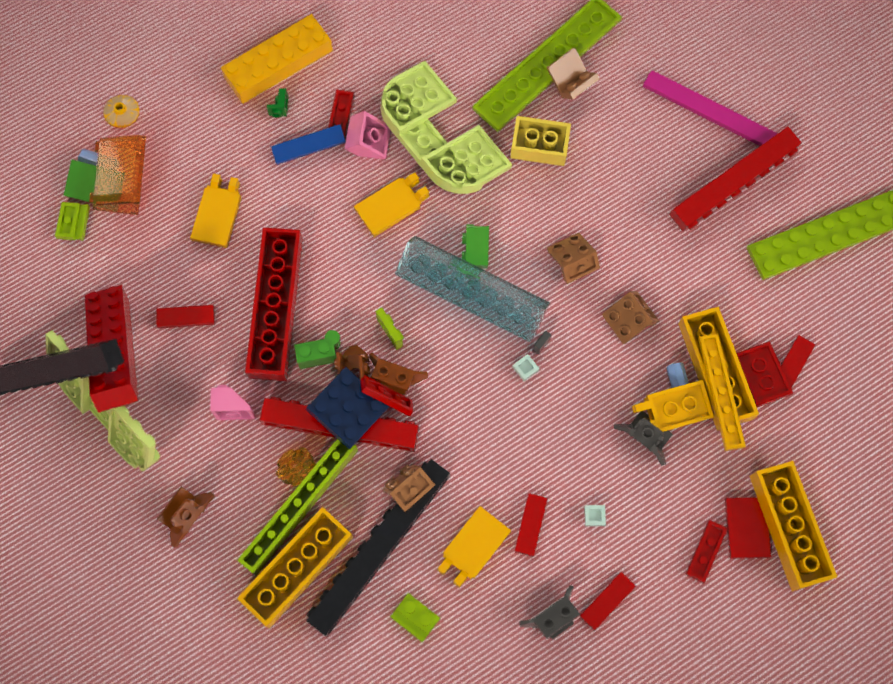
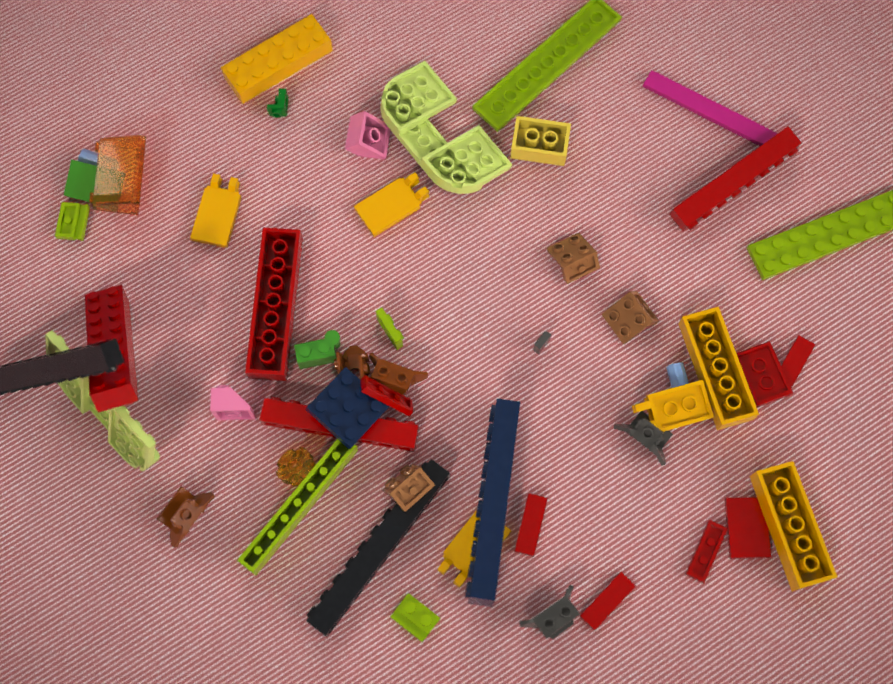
(123, 117): tan dish -> none
(185, 316): red tile -> none
(295, 568): yellow brick -> none
(308, 144): blue tile -> none
(341, 109): red tile -> none
(472, 288): clear light blue brick -> none
(477, 245): bright green hinge -> none
(493, 507): none -> dark blue brick
(525, 367): light aqua plate -> none
(571, 75): bracket -> none
(595, 515): light aqua plate -> none
(721, 392): yellow tile -> none

